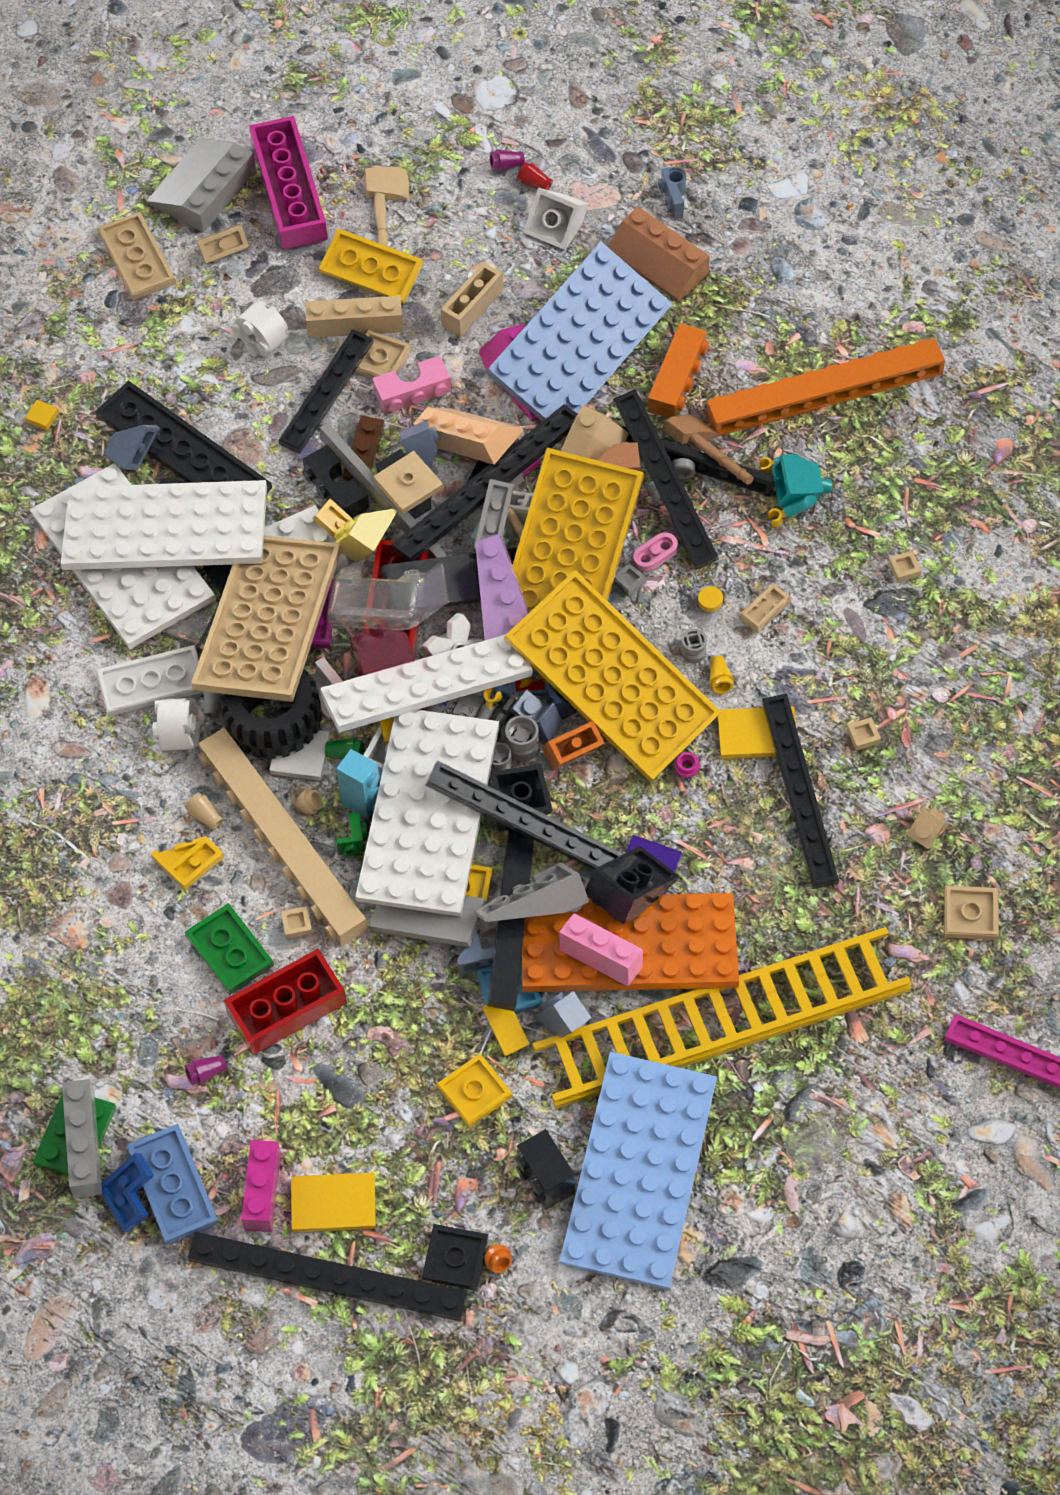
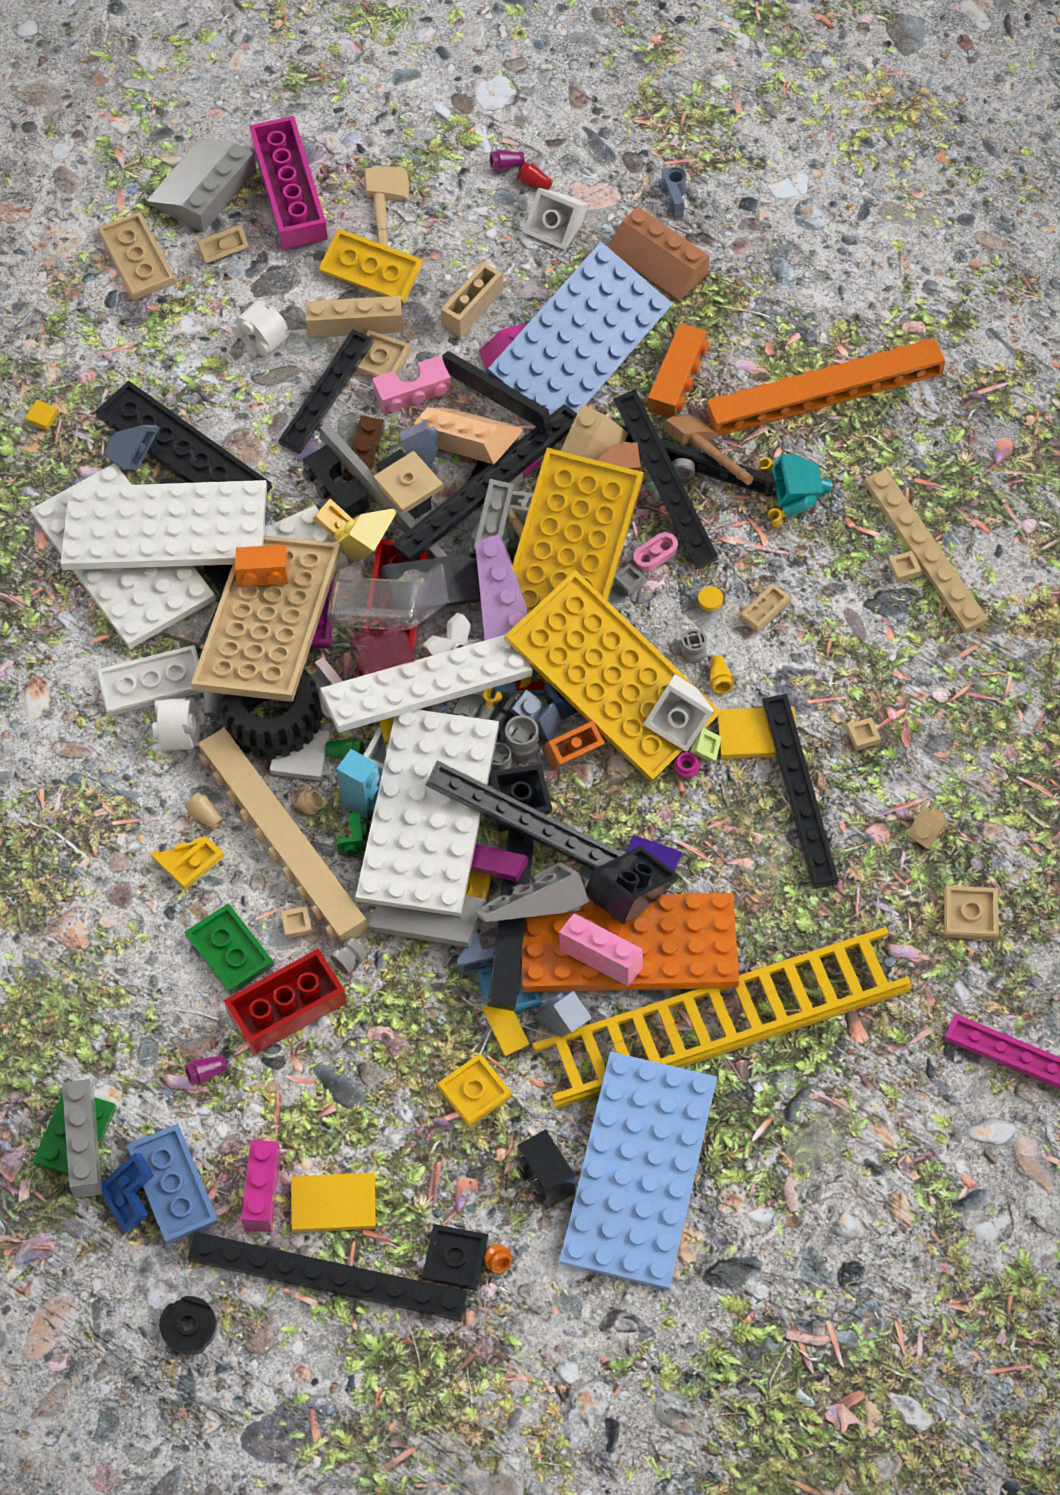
(181, 1311): none -> black plate
(262, 565): none -> orange brick
(348, 955): none -> light grey wheel
(497, 391): none -> black tile
(498, 863): none -> magenta tile
(679, 713): none -> white slope
(706, 745): none -> yellowish green plate
(926, 550): none -> tan plate

